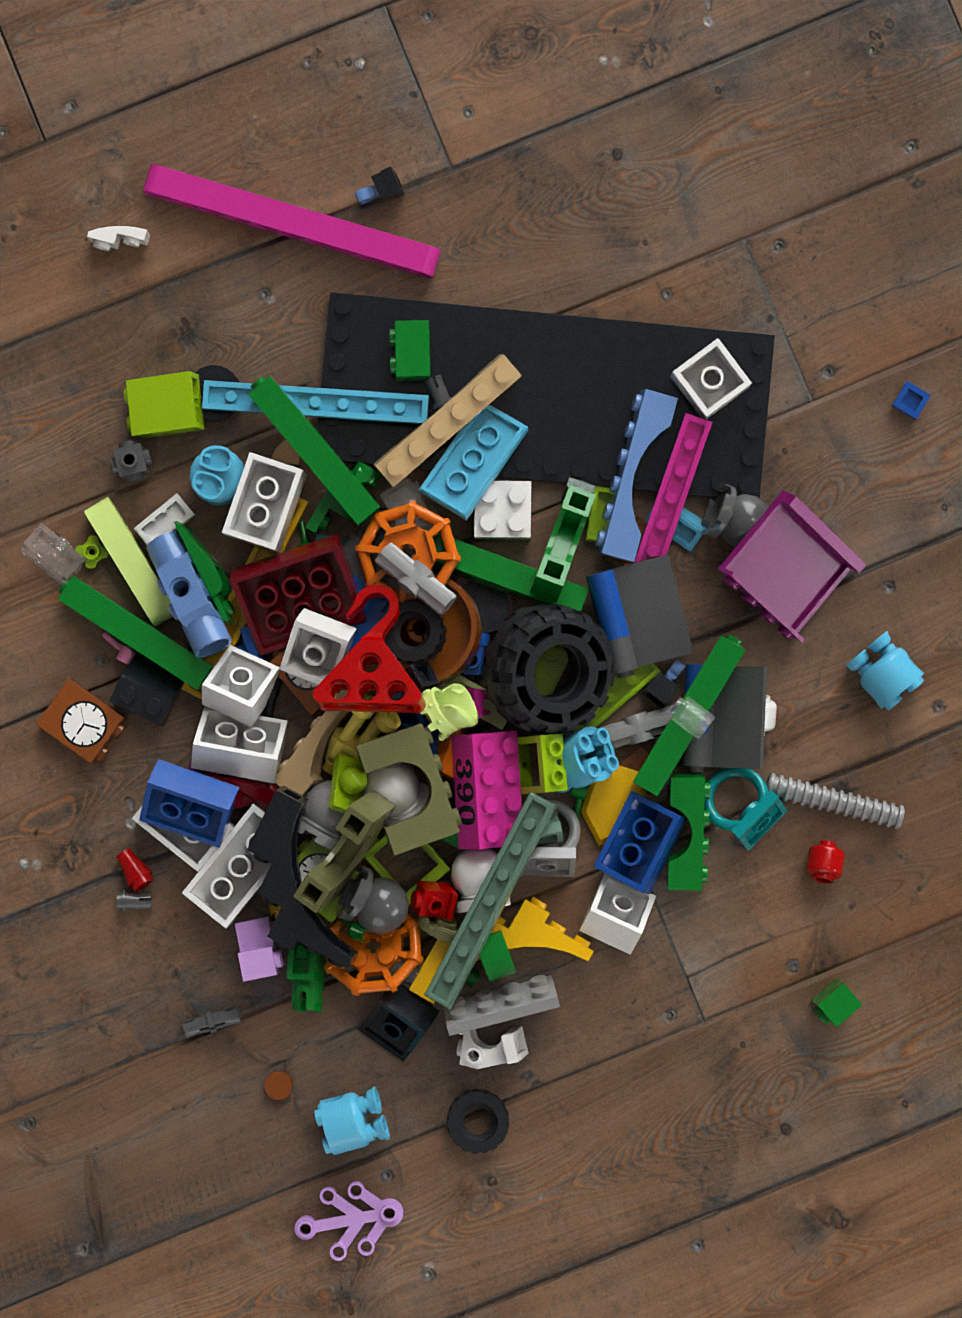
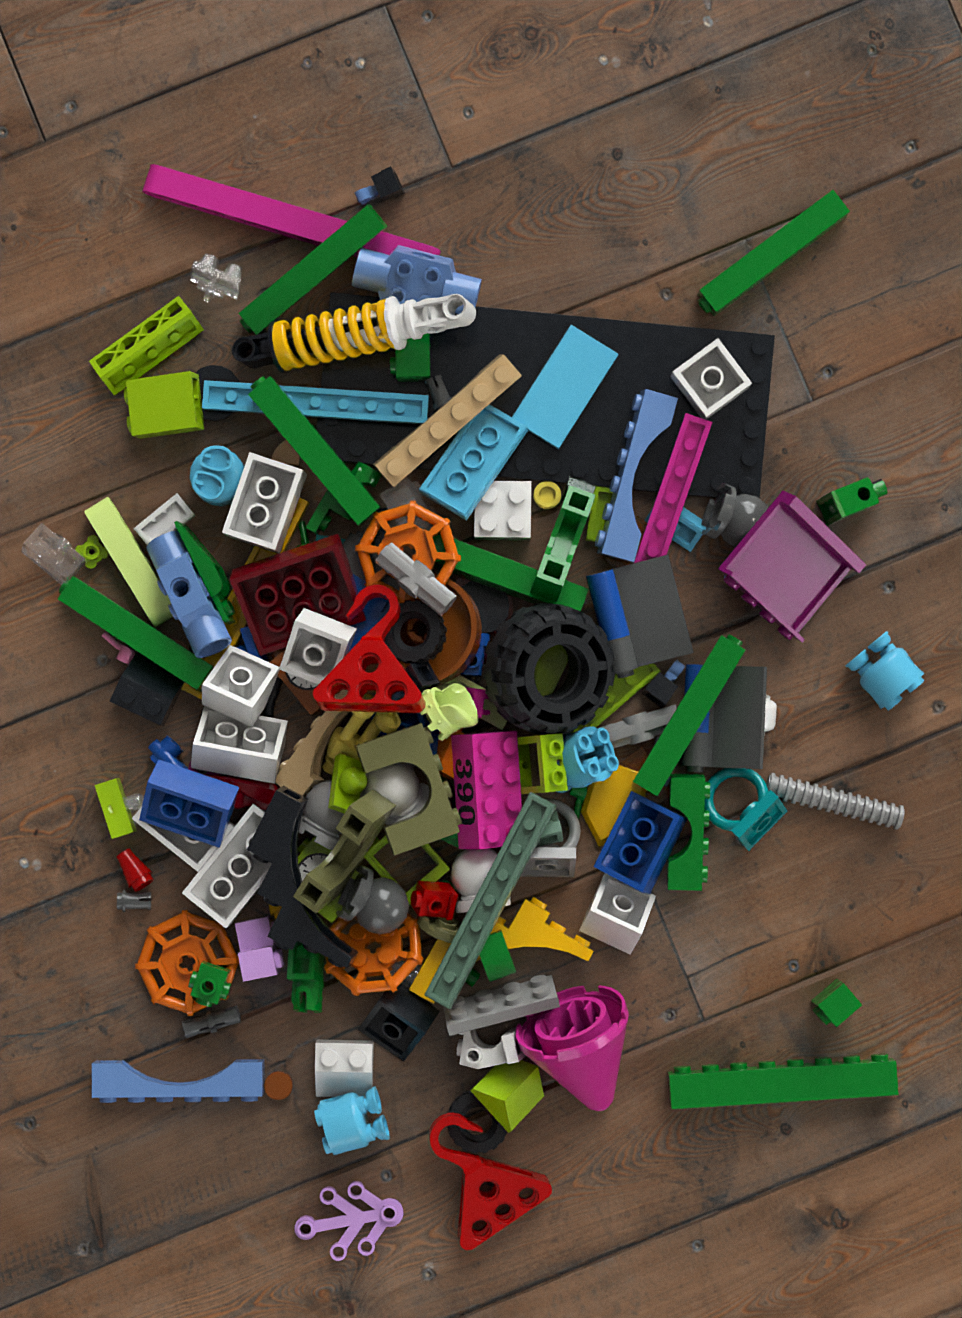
(82, 721): dark orange brick -> none
(110, 237): white slope -> none
(118, 807): none -> lime piece
(119, 1080): none -> medium blue arch
(140, 467): dark grey brick -> none
(148, 347): none -> lime fence
(167, 751): none -> blue plate
(173, 954): none -> orange plate
(214, 281): none -> clear hips
(217, 976): none -> green brick
(312, 270): none -> green brick
(343, 1067): none -> white slope
(351, 334): none -> piece
(355, 929): green hand -> none
(412, 275): none -> medium blue brick
(481, 1204): none -> red piece
(510, 1092): none -> lime slope
(547, 495): none -> light yellow tile
(565, 386): none -> medium azure tile
(579, 1042): none -> dark pink cone
(691, 716): clear brick -> none
(772, 253): none -> green brick
(782, 1083): none -> green brick
(825, 862): red head -> none
(851, 500): none -> green torso
(911, 400): blue plate -> none

